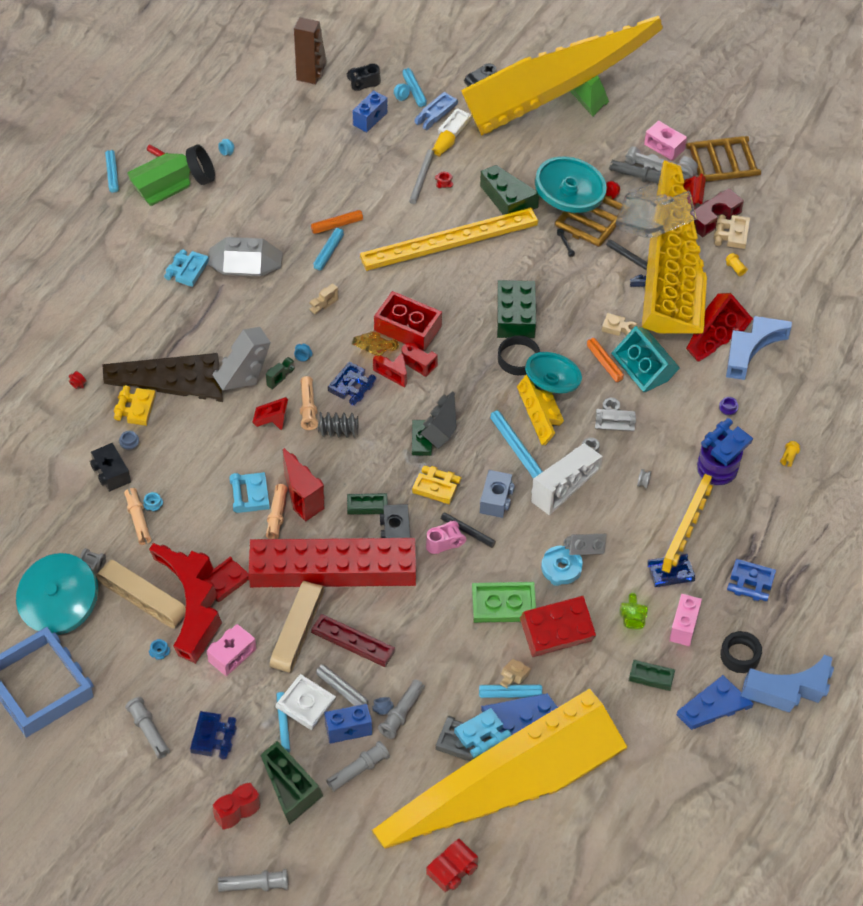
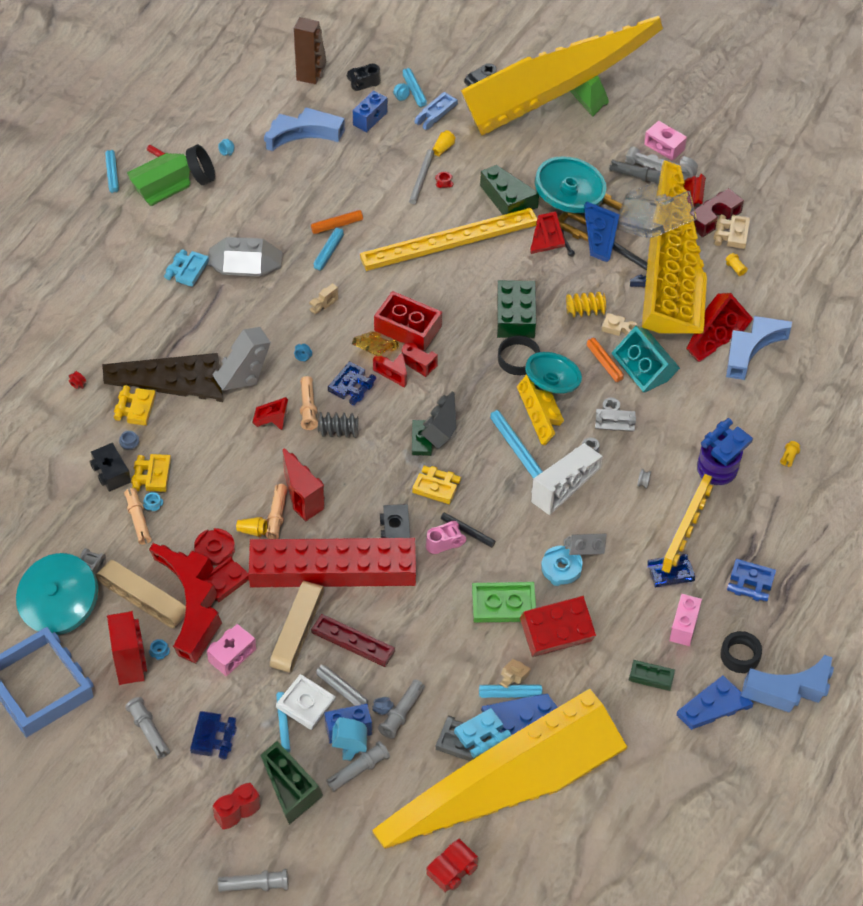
(127, 647): none -> red brick
(157, 475): none -> yellow plate
(216, 544): none -> red tile
(252, 526): none -> yellow cone
(256, 492): medium azure plate -> none
(276, 374): dark green plate -> none
(308, 125): none -> medium blue arch
(350, 736): none -> medium azure brick
(366, 503): dark green plate -> none
(456, 122): white plate -> none
(496, 493): sand blue brick -> none
(547, 233): none -> red wing
(585, 303): none -> yellow piece
(601, 230): none -> blue wing
(612, 189): red plate -> none
(633, 613): clear neon green piece -> none
(727, 142): pearl gold bar -> none
(728, 406): dark purple plate -> none

